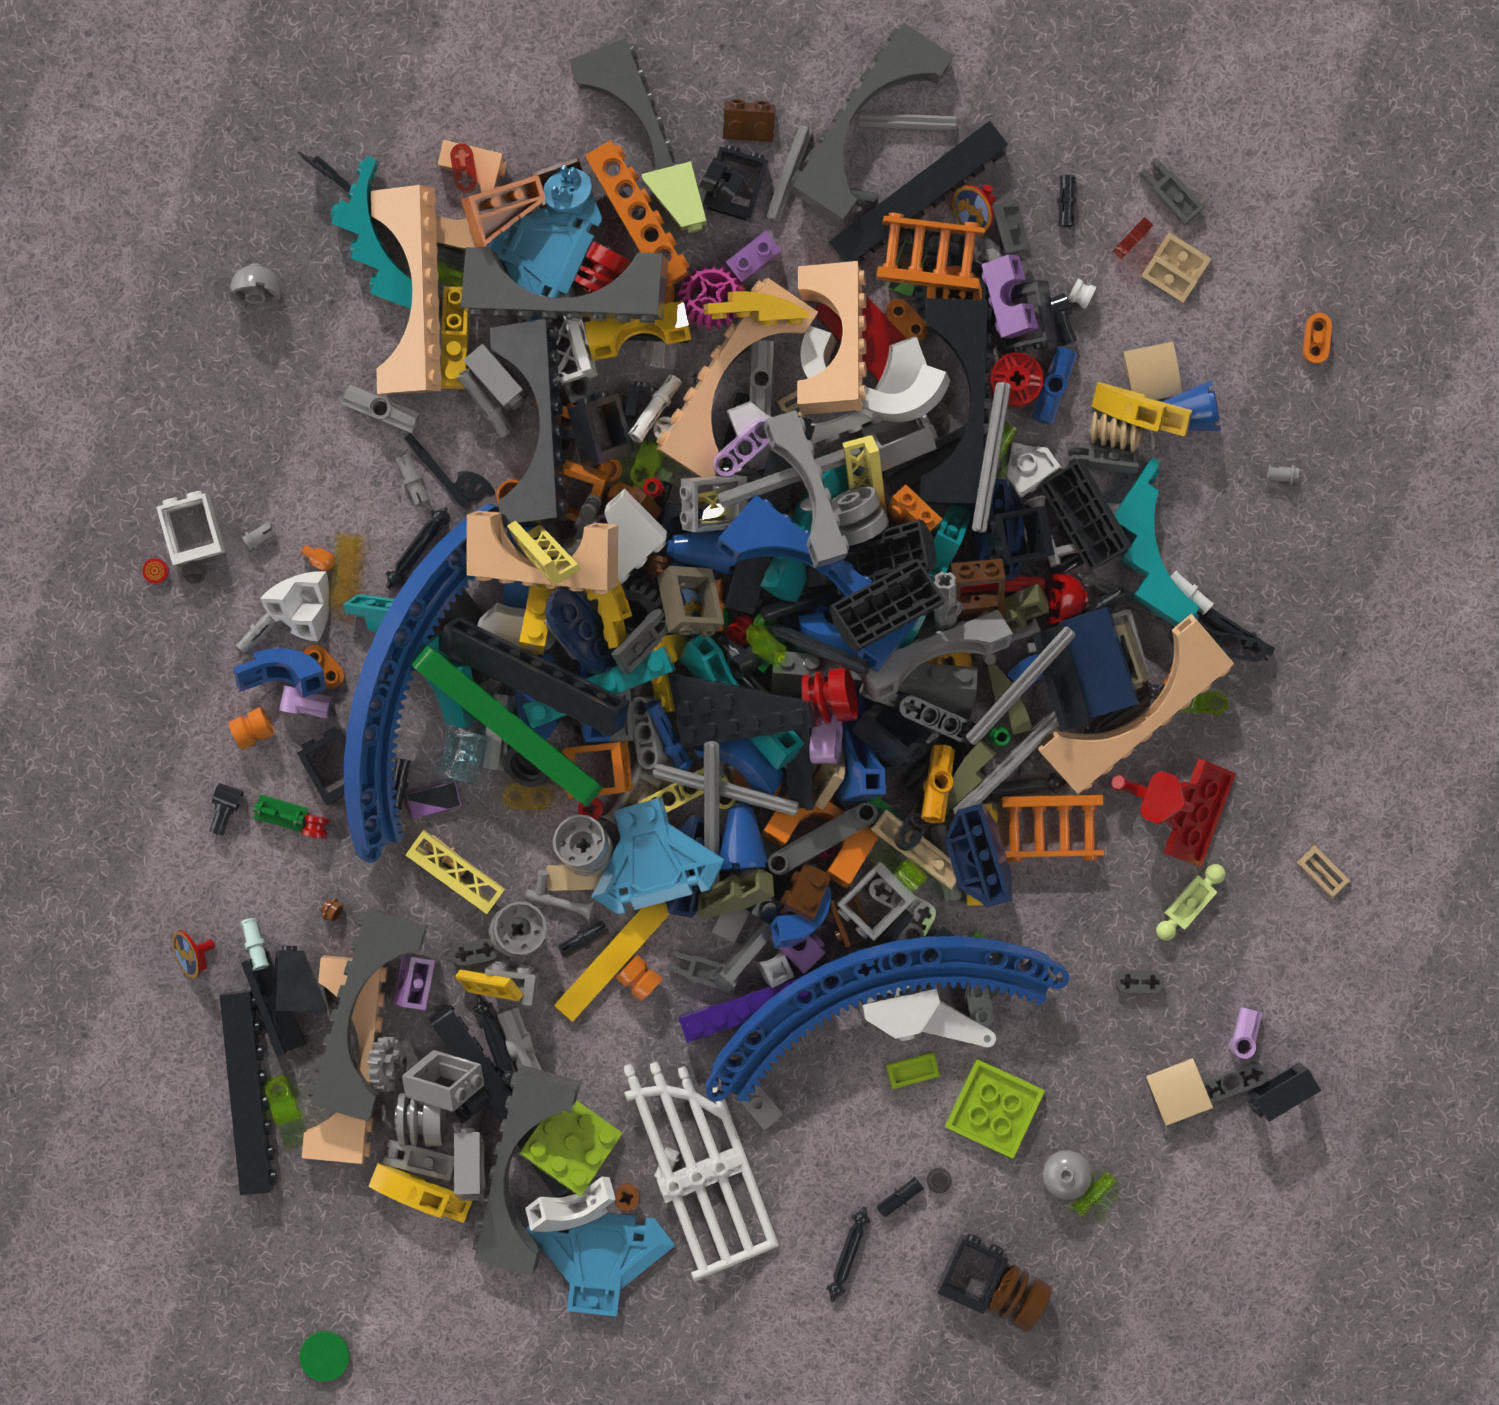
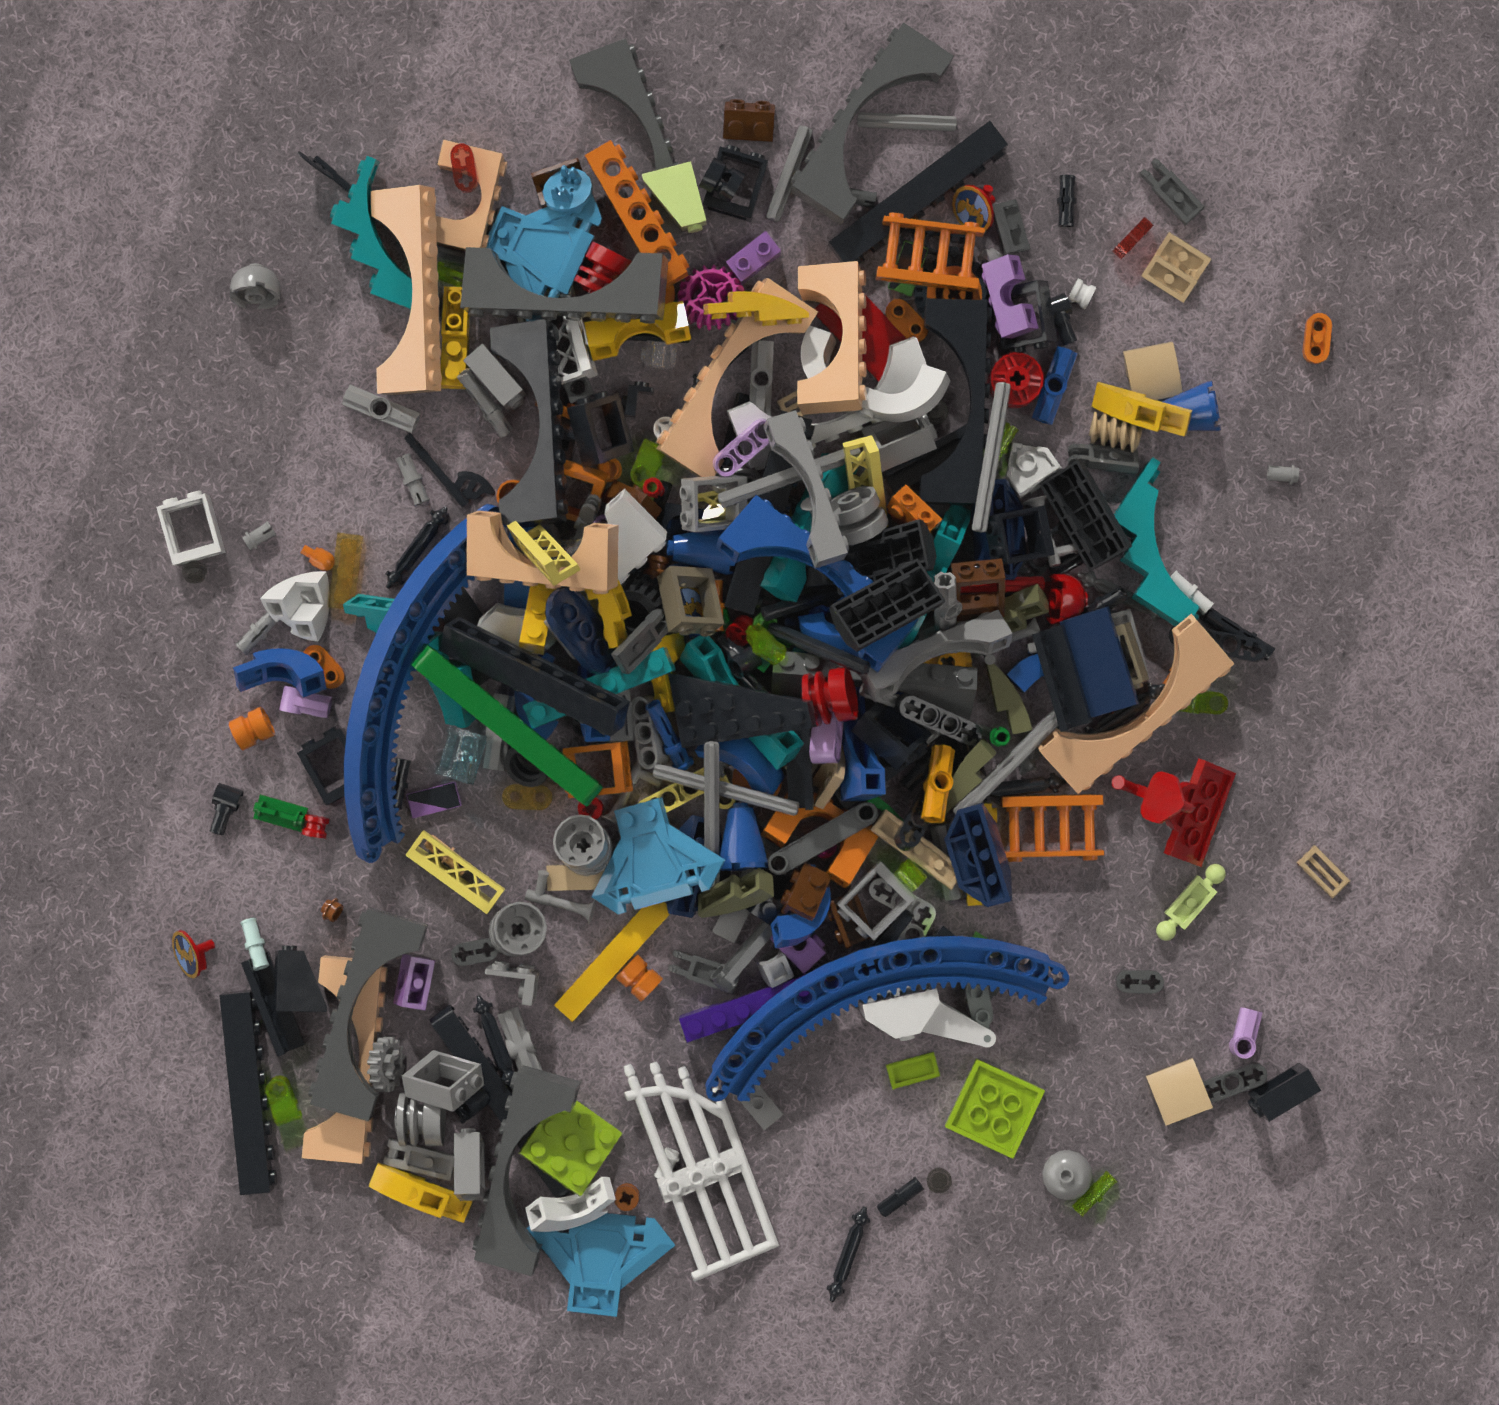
(155, 570): red tile -> none
(324, 1356): green tile -> none
(489, 985): yellow tile -> none
(500, 207): orange wedge -> none
(583, 939): black pin -> none
(660, 400): white pin -> none
(961, 1296): black window -> none
(1020, 685): light grey axle -> none
(1023, 1300): reddish brown wheel -> none

